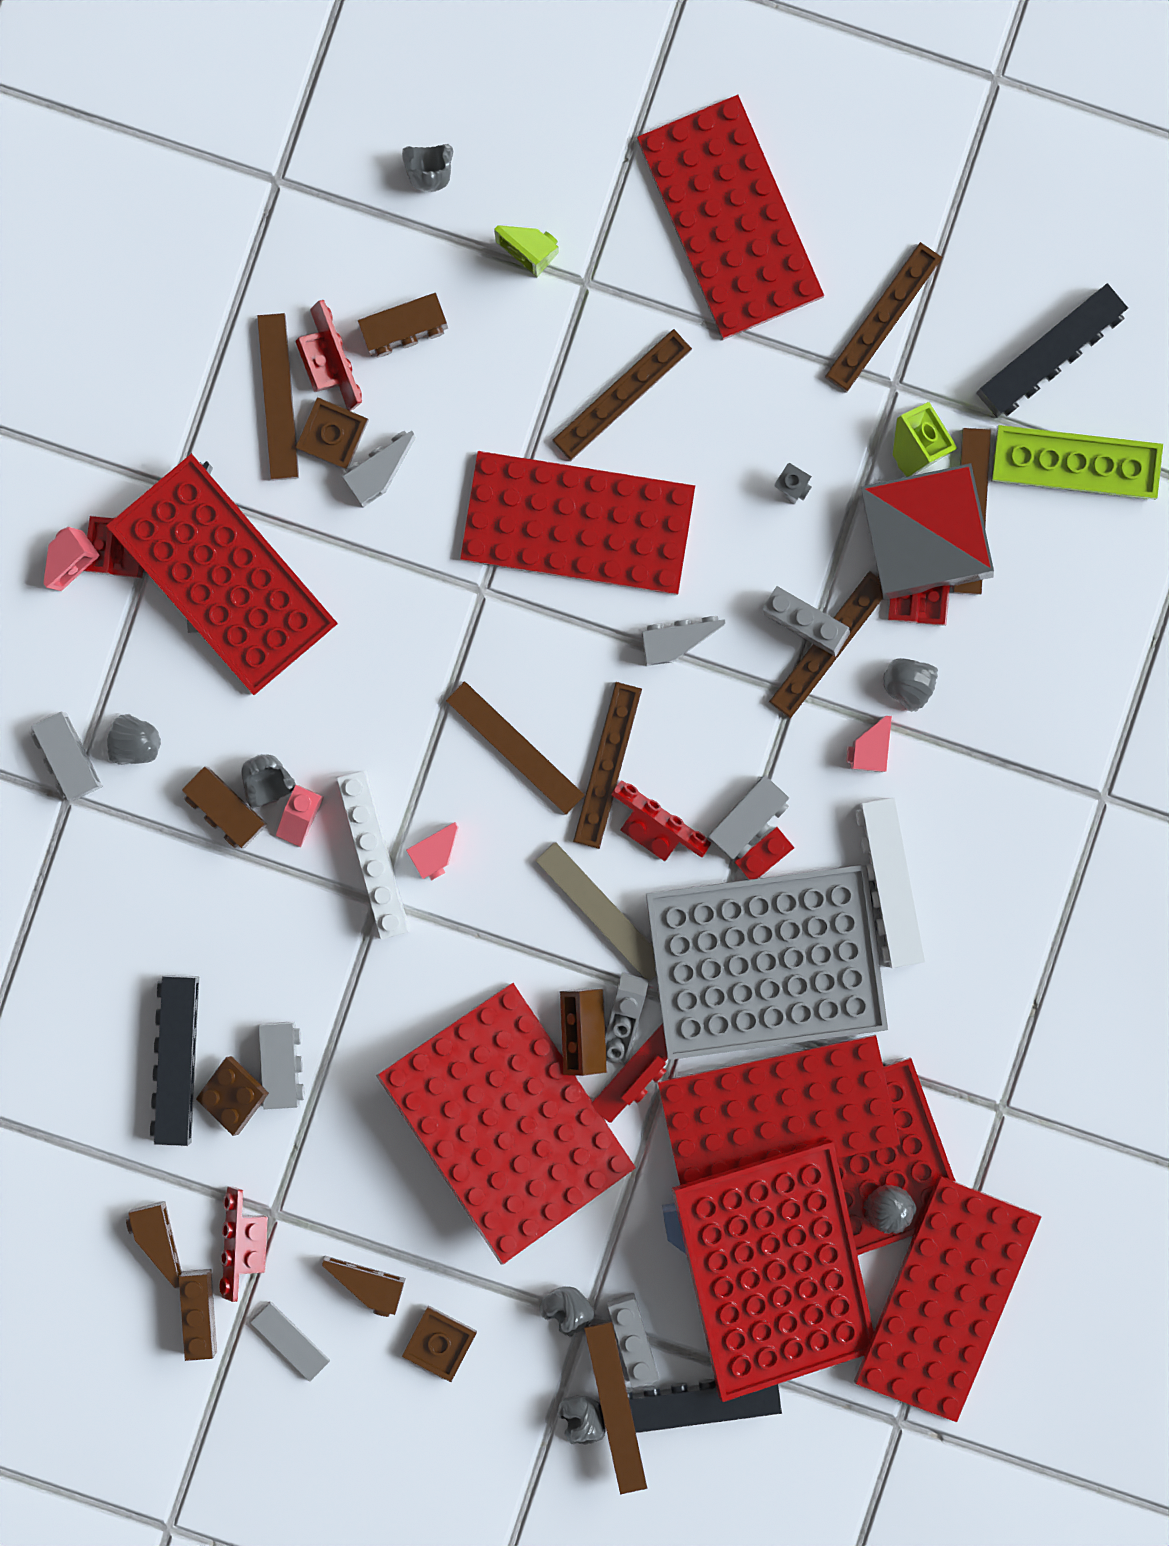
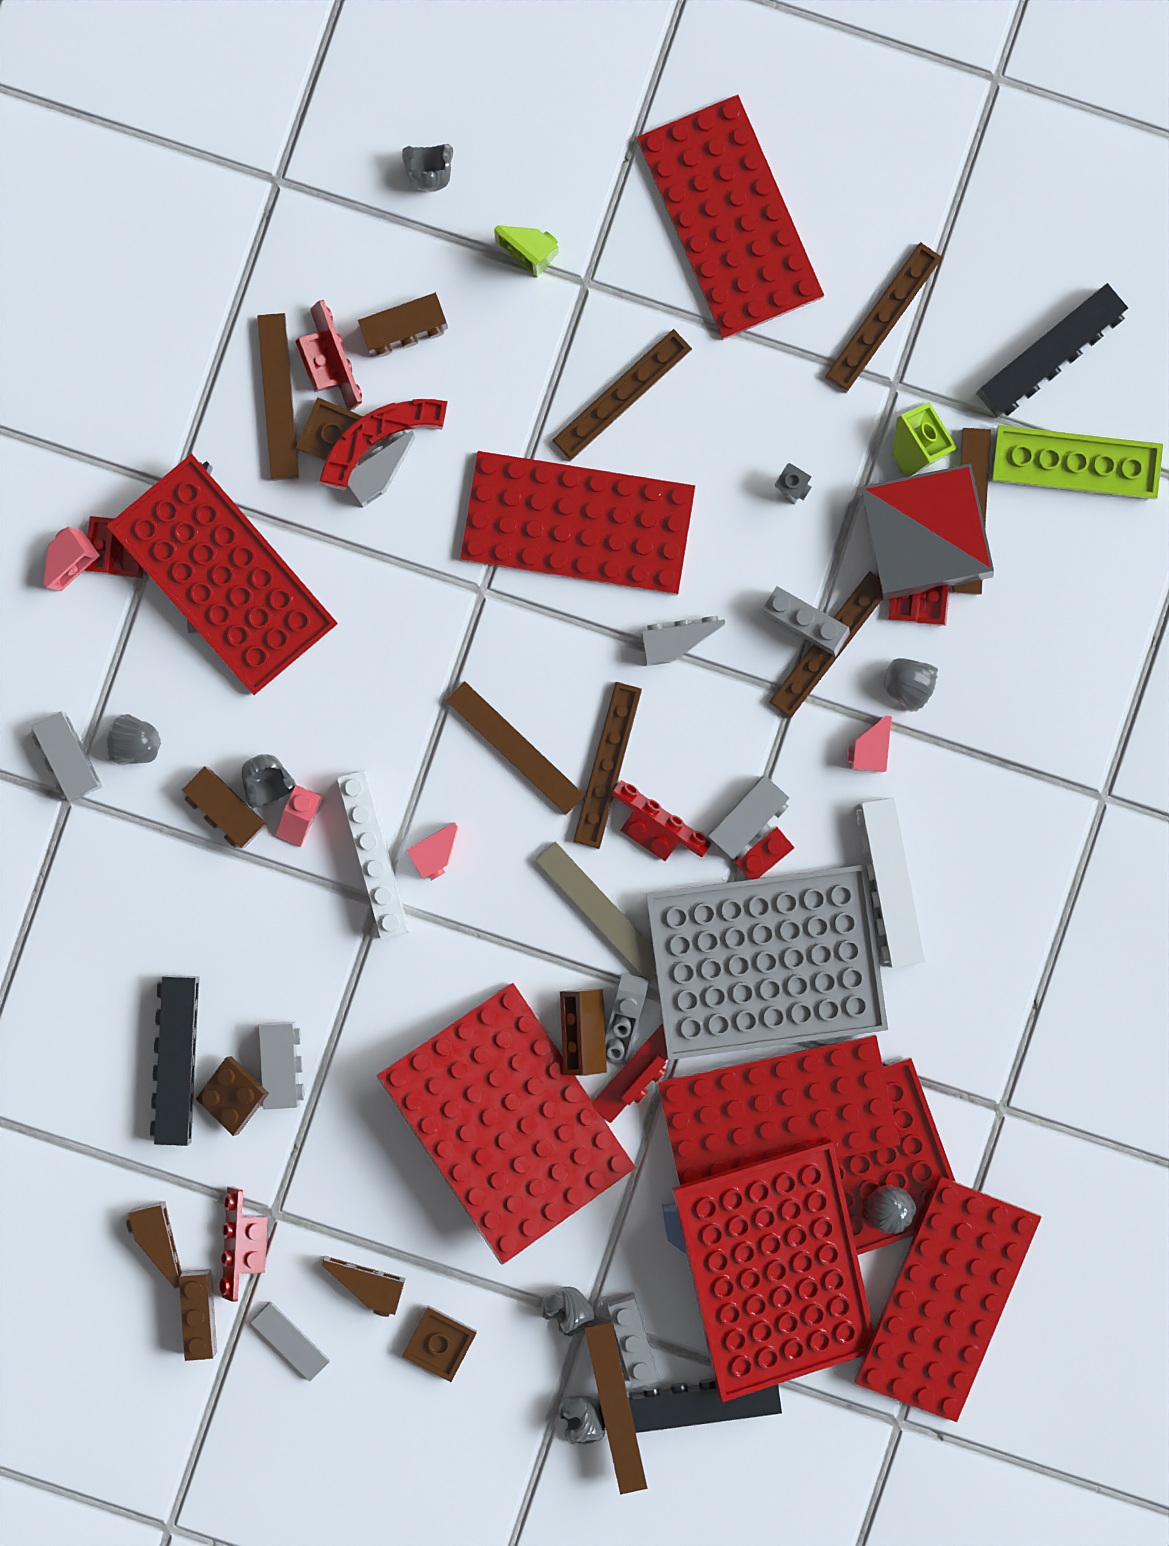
(375, 427): none -> red tile

